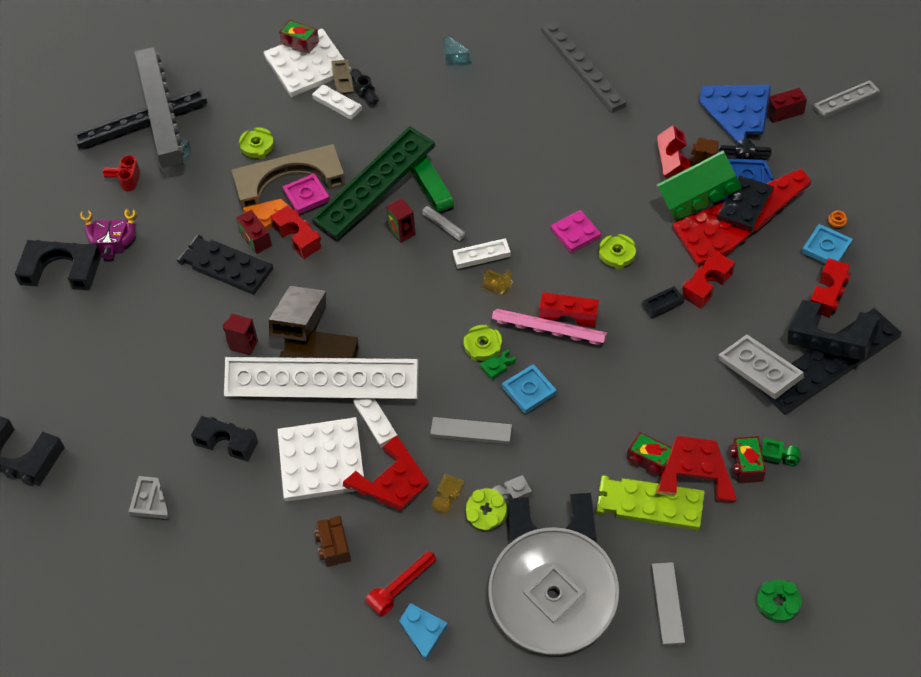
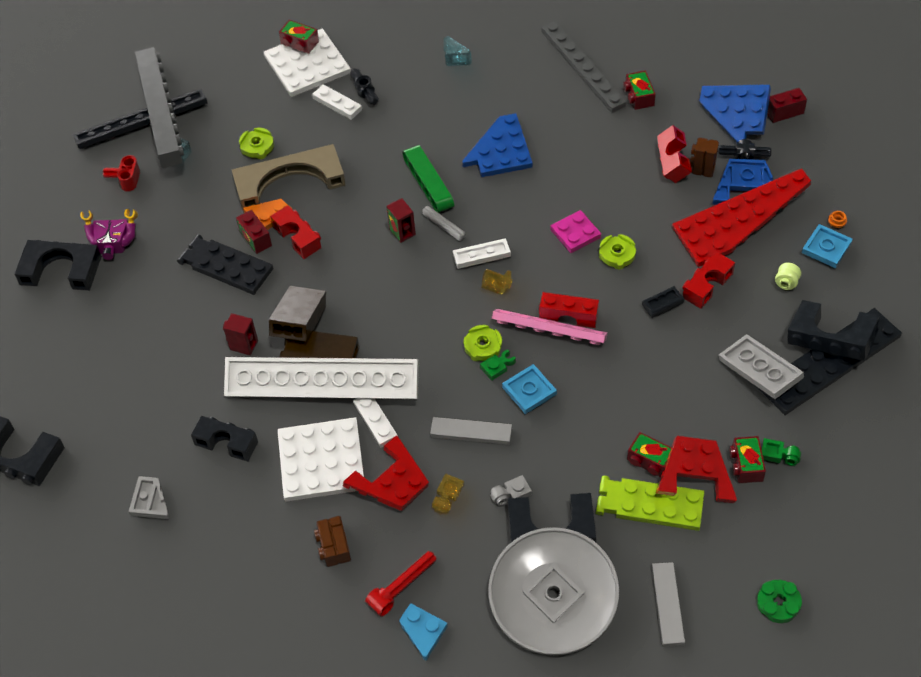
(306, 193): dark pink plate -> none
(342, 76): dark tan slope -> none
(373, 182): dark green plate -> none
(480, 499): lime plate -> none
(500, 148): none -> blue wing
(639, 90): none -> brick
(699, 186): green slope -> none
(746, 204): black plate -> none
(788, 276): none -> yellowish green piece
(834, 276): red arch -> none
(845, 99): light grey tile -> none

